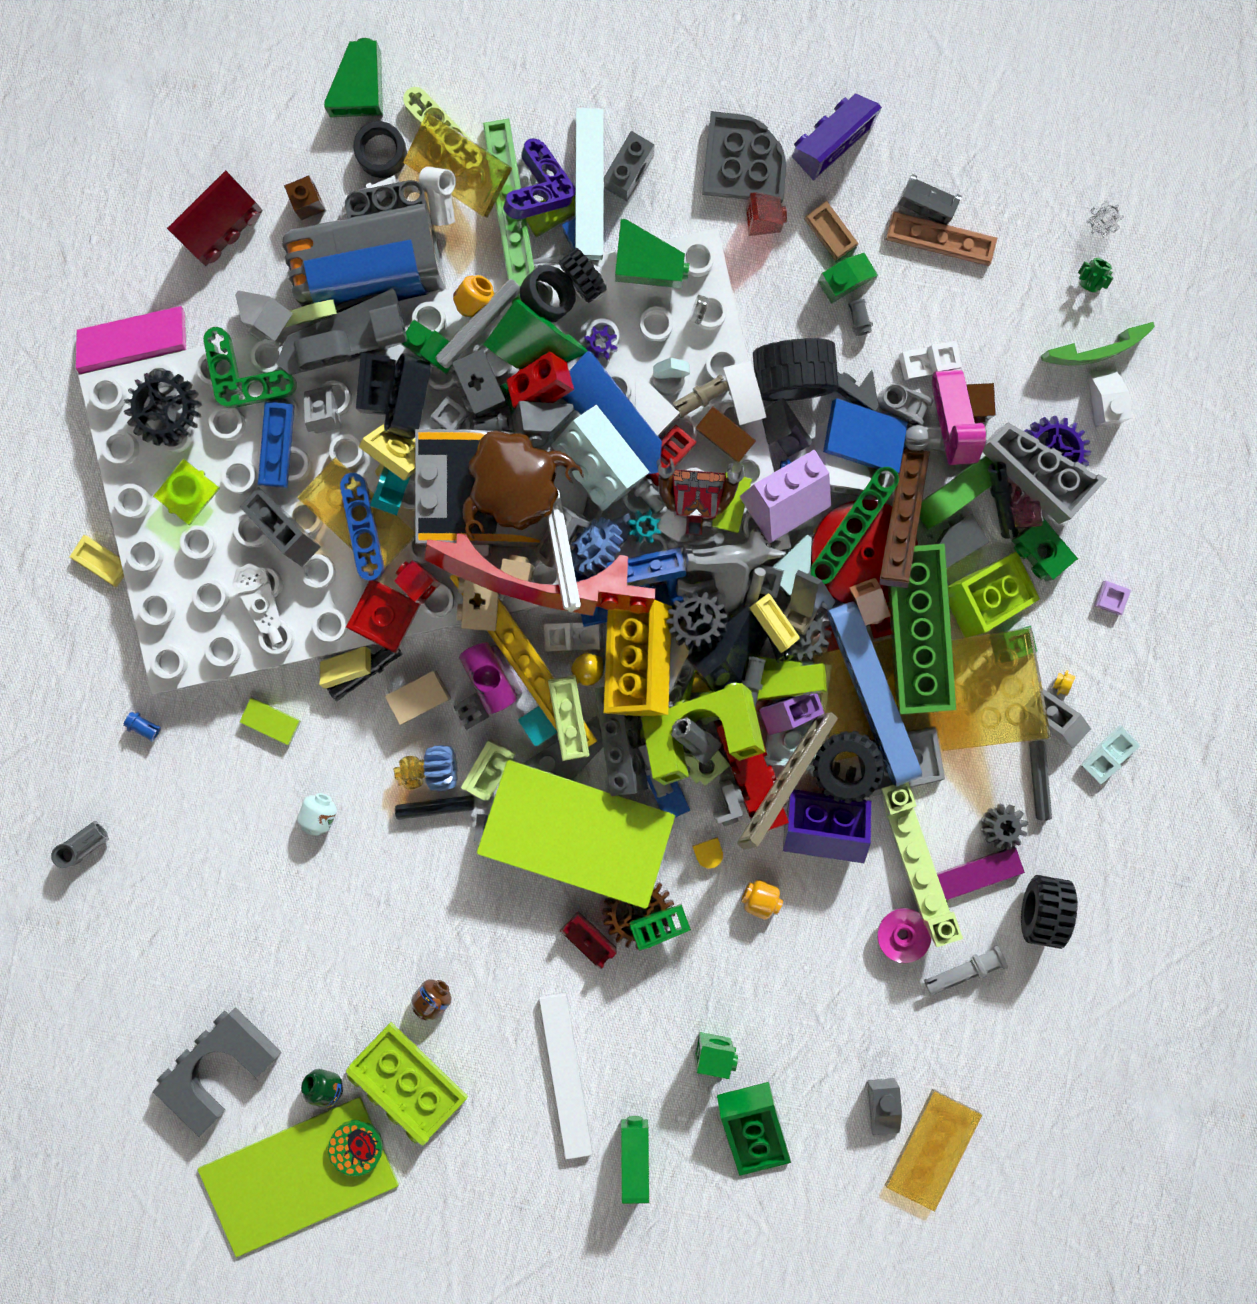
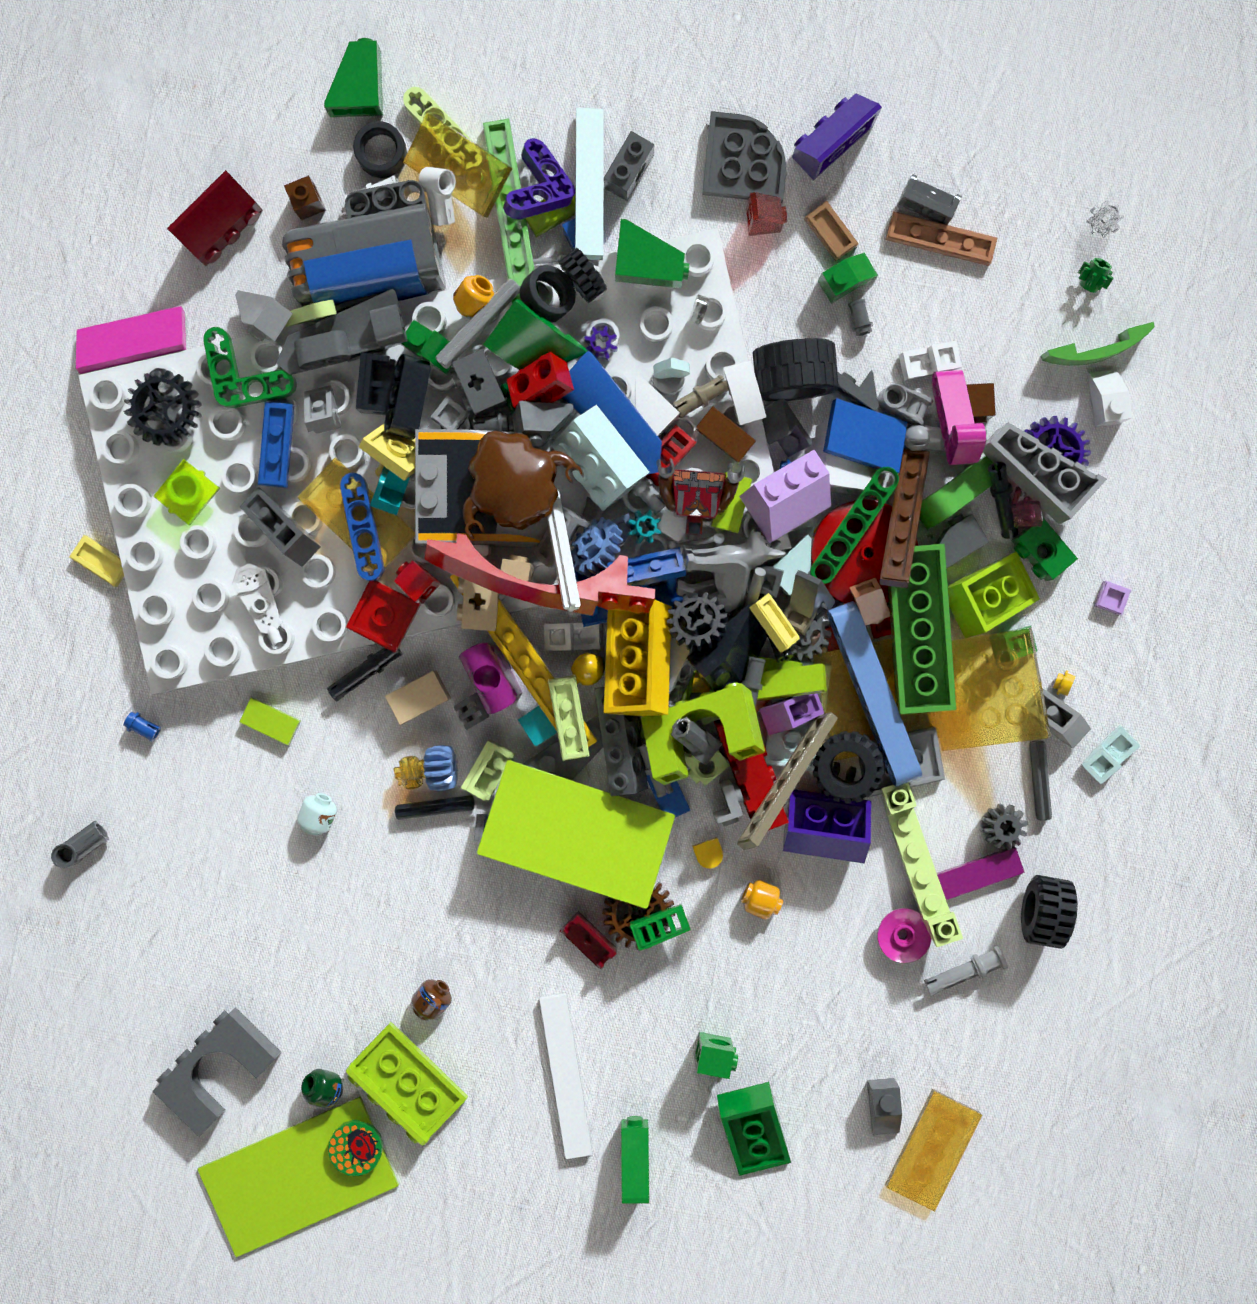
(345, 667): light yellow tile -> none

